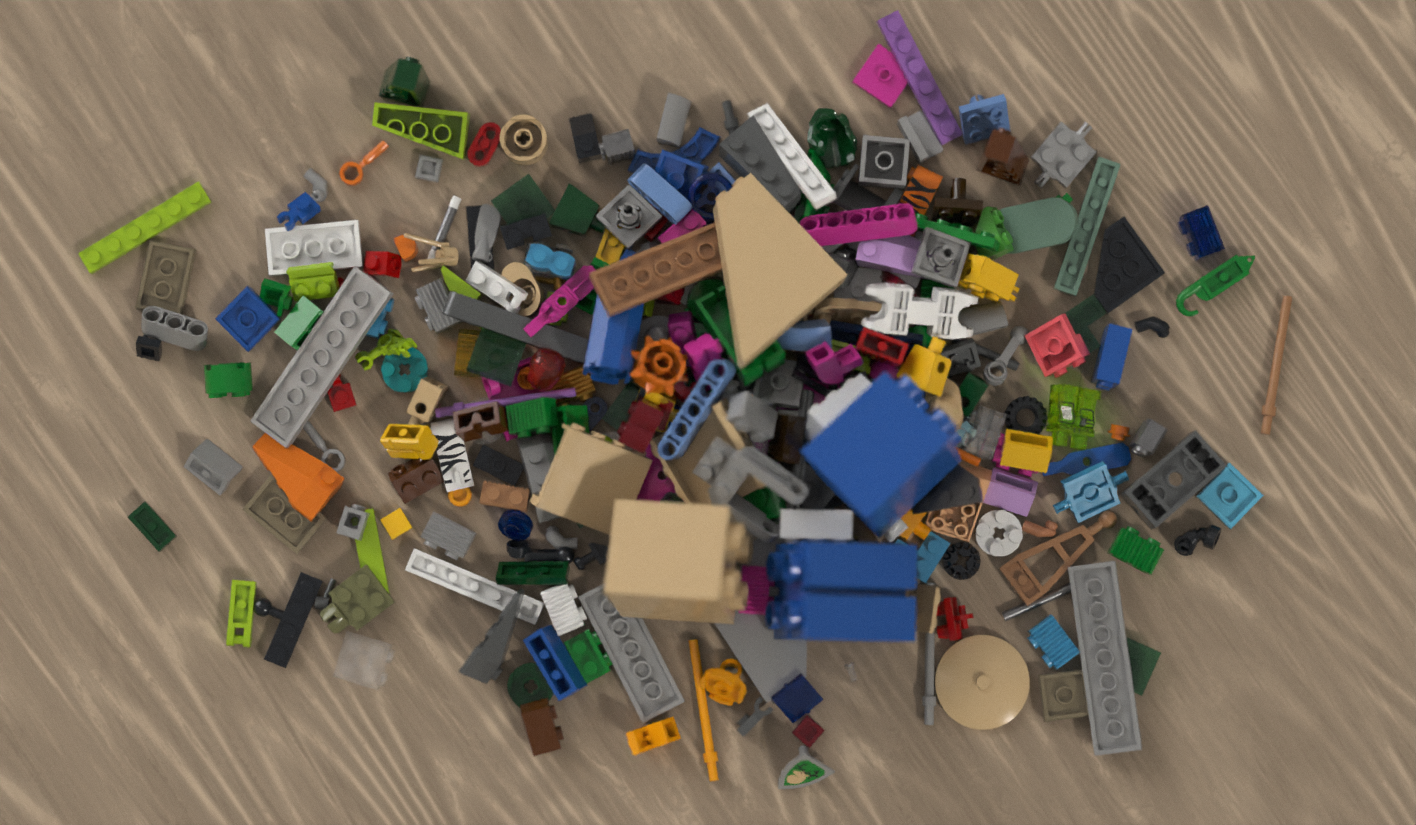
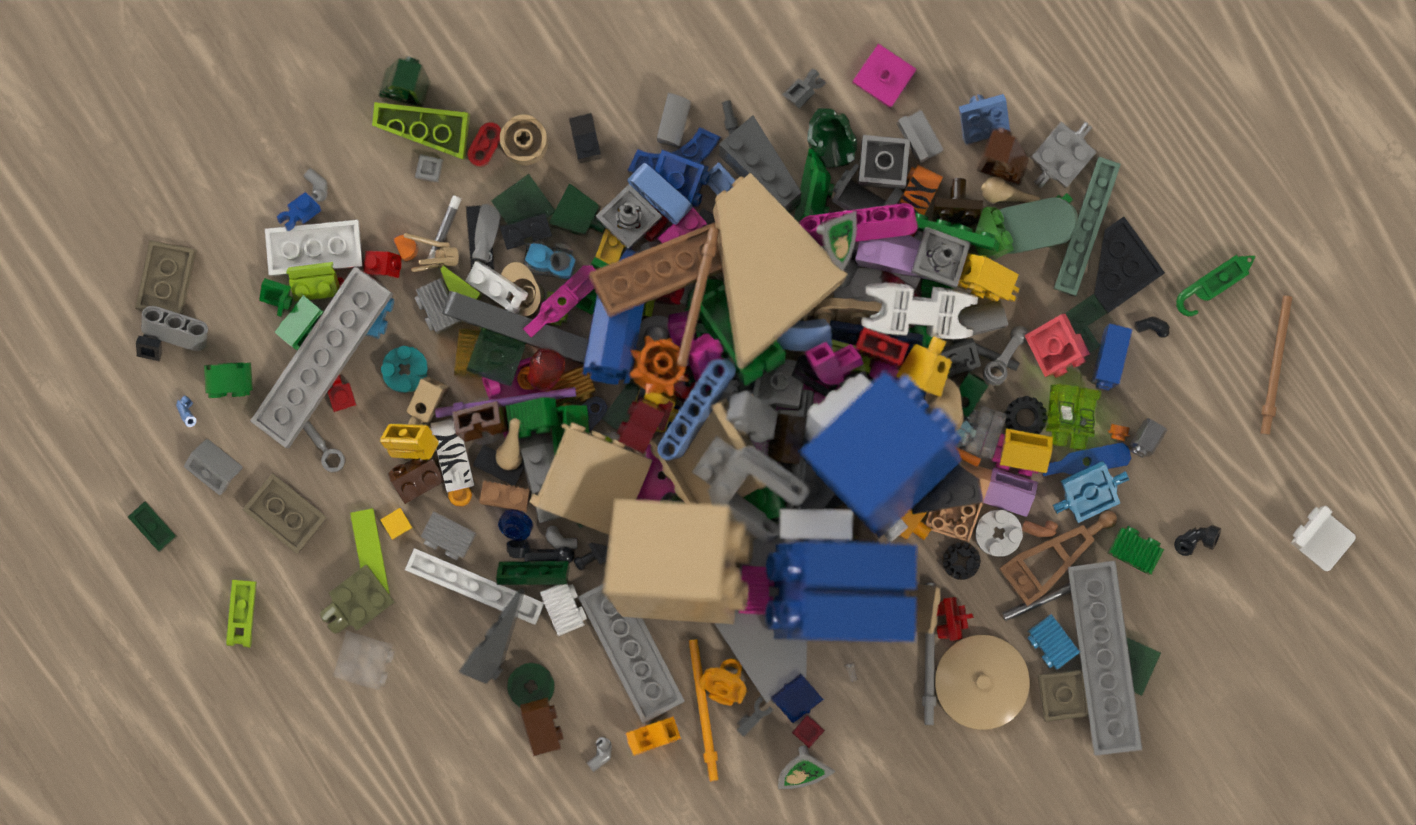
(144, 227): lime plate -> none
(185, 414): none -> medium blue arm
(248, 318): blue plate -> none
(291, 620): black plate -> none
(301, 476): orange wedge -> none
(323, 602): dark grey hand -> none
(346, 528): light grey brick -> none
(367, 159): orange piece -> none
(388, 344): lime piece -> none
(508, 454): none -> tan piece
(555, 662): blue brick -> none
(557, 282): pearl gold hand -> none
(560, 261): none -> dark grey hinge
(588, 655): green bracket -> none
(603, 753): none -> light grey arm
(617, 147): flat silver brick -> none
(708, 252): none -> medium nougat bar
(711, 177): clear blue piece -> none
(794, 158): white plate -> none
(803, 90): none -> dark grey plate
(839, 238): none -> shield
(919, 77): medium lavender plate -> none
(928, 555): dark azure plate -> none
(997, 190): none -> tan piece
(1156, 497): dark grey plate -> none
(1201, 233): clear blue brick -> none
(1229, 496): medium azure plate -> none
(1323, 538): none -> white bracket

